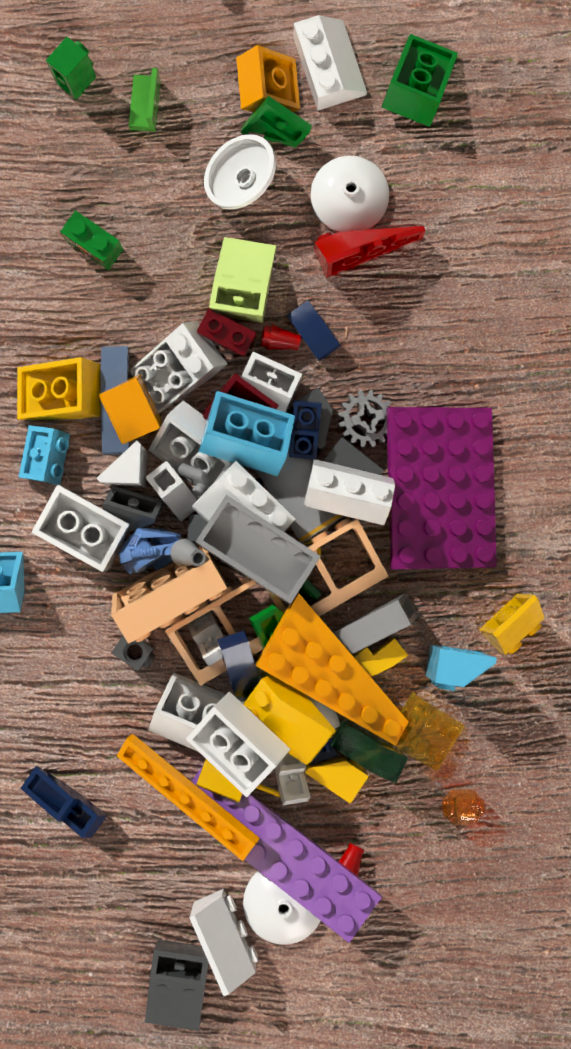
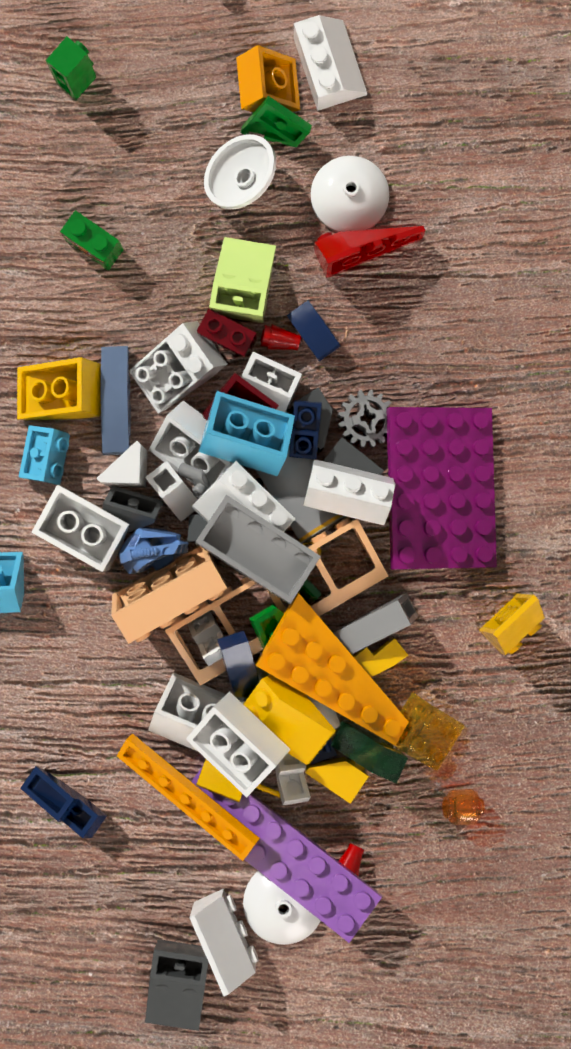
(122, 651): dark grey brick -> none
(131, 409): light orange slope -> none
(145, 102): bright green panel -> none
(187, 553): light grey cone -> none
(419, 80): green slope -> none
(455, 666): medium azure slope -> none

